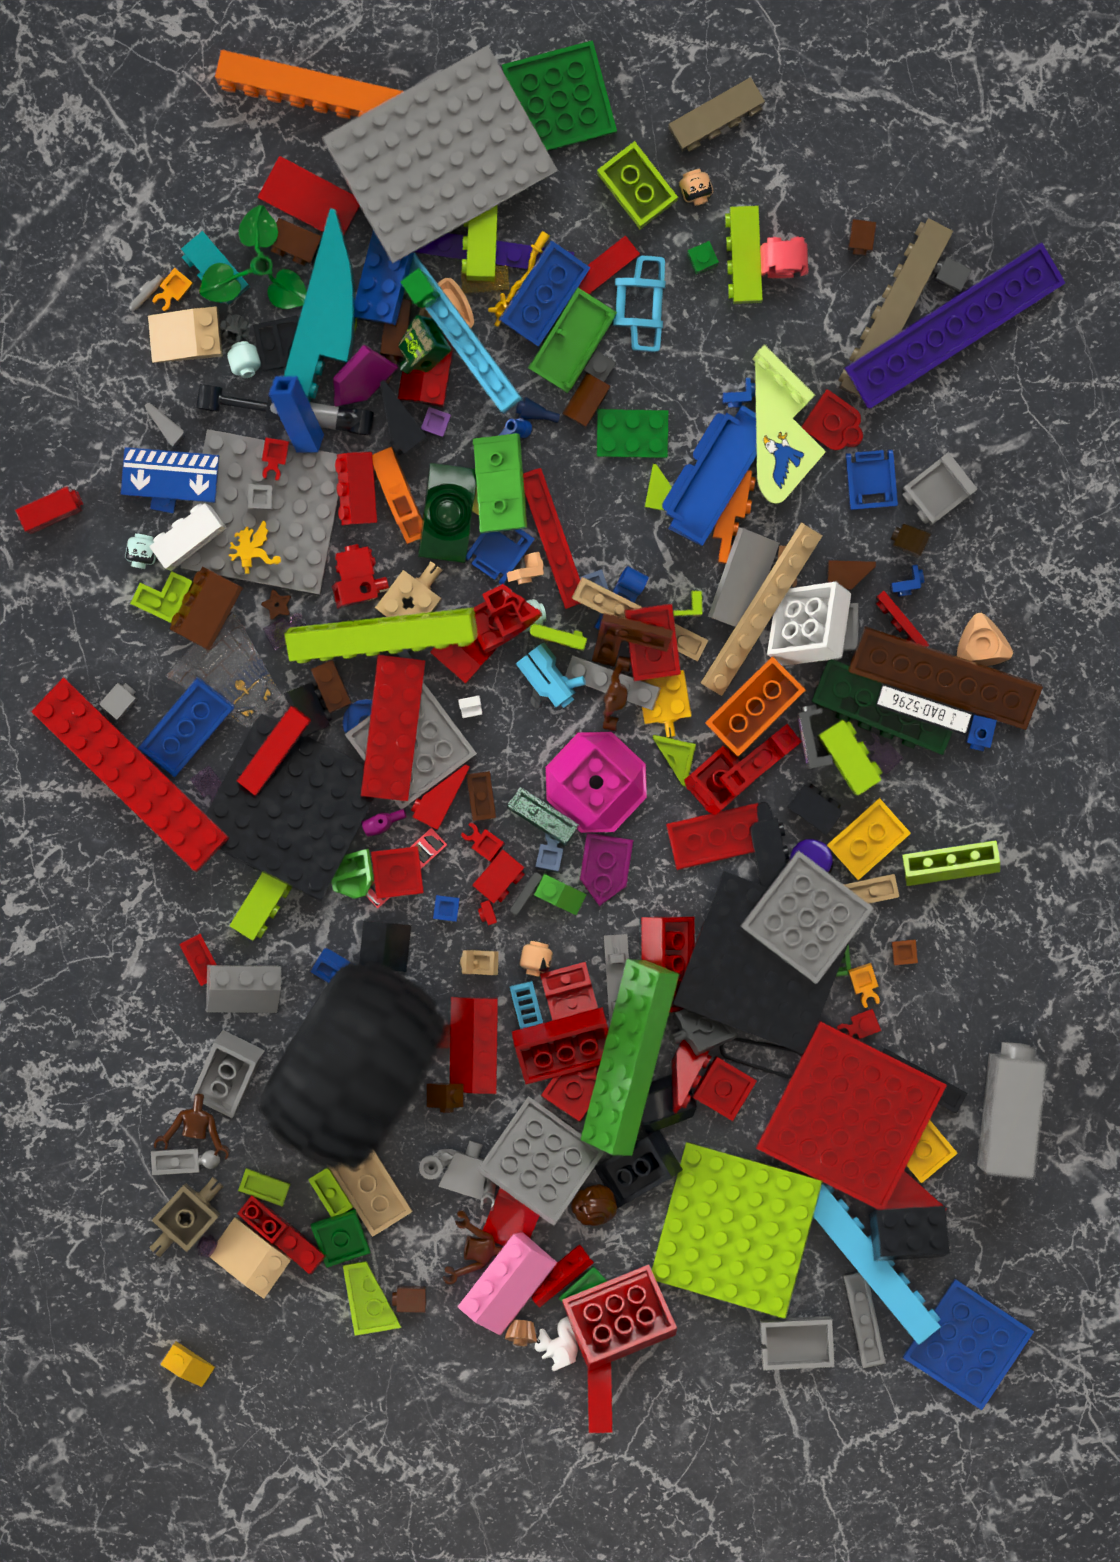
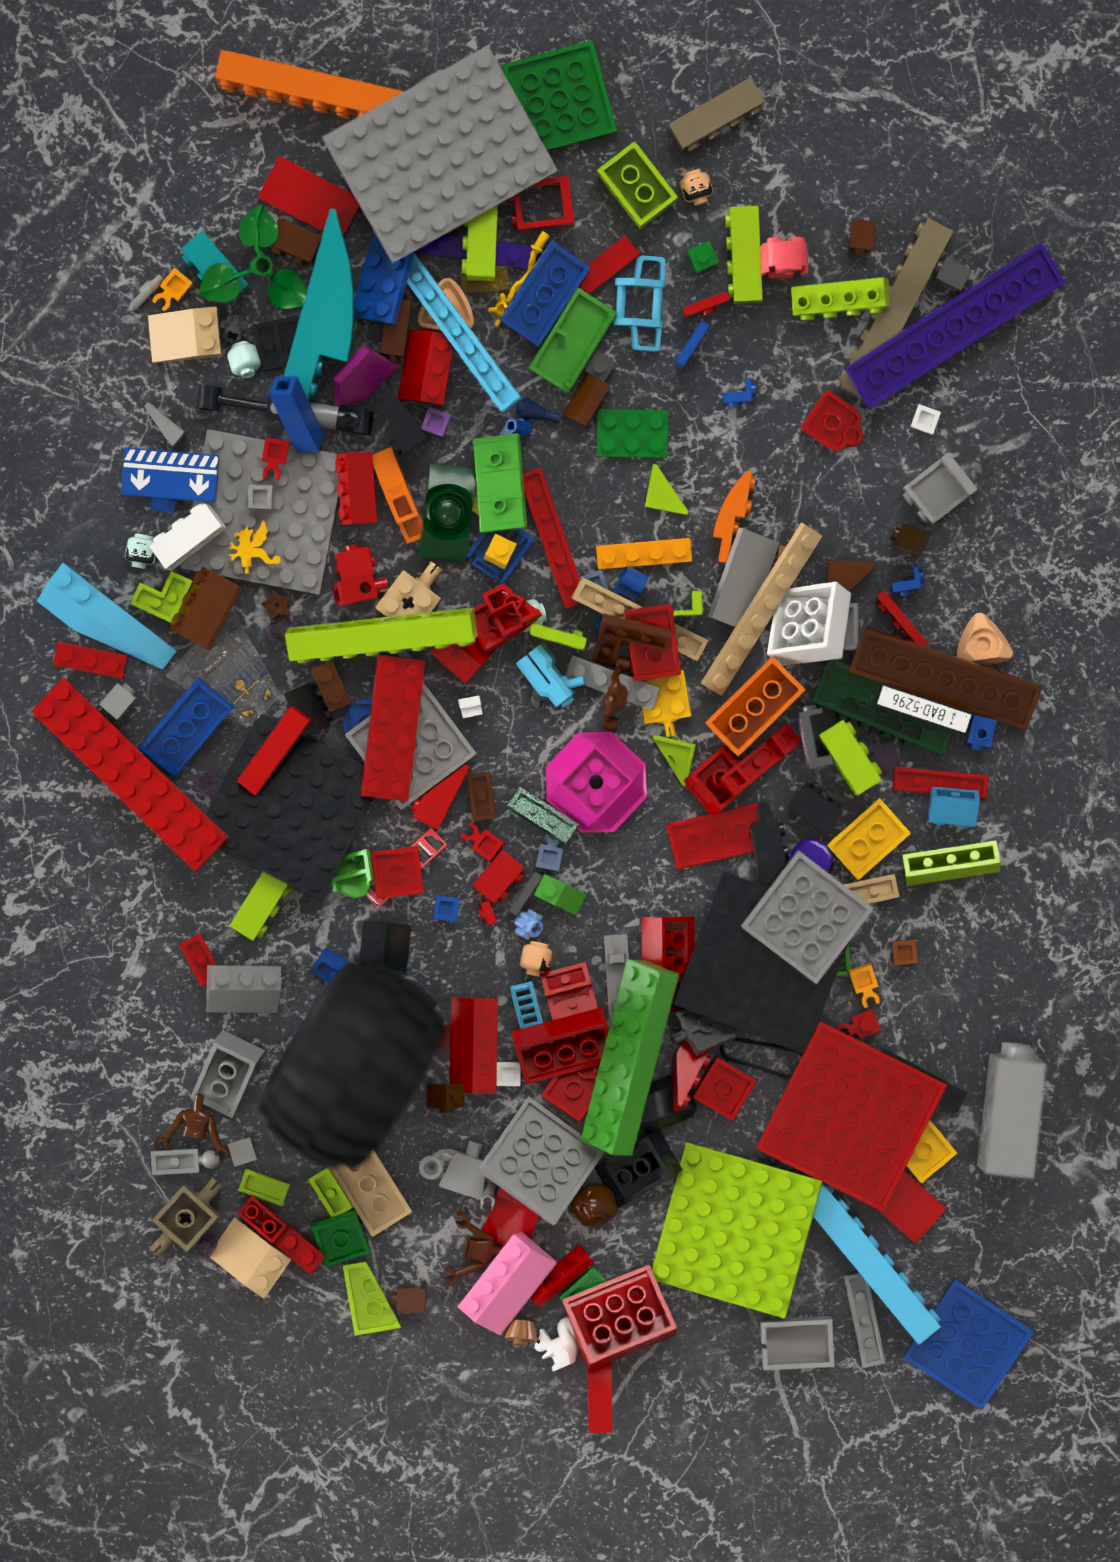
(49, 510): red brick -> none
(90, 660): none -> red plate
(100, 618): none -> medium azure wedge
(187, 1365): yellow slope -> none
(242, 1151): none -> light grey tile
(381, 822): magenta piece -> none
(420, 289): green brick -> none
(422, 345): dark green torso -> none
(479, 962): tan bracket -> none
(500, 551): none -> yellow brick
(508, 1074): none -> white plate
(528, 924): none -> light blue gear
(534, 568): light nougat bracket -> none
(568, 219): none -> red window
(605, 865): magenta tile -> none
(644, 553): none -> light orange plate
(692, 345): none -> blue tile
(706, 306): none -> red plate
(708, 486): blue slope -> none
(782, 445): yellowish green piece -> none
(840, 297): none -> lime brick
(871, 476): blue container -> none
(909, 1233): black brick -> none
(922, 780): none -> red tile
(925, 419): none -> white plate
(953, 806): none -> dark azure brick

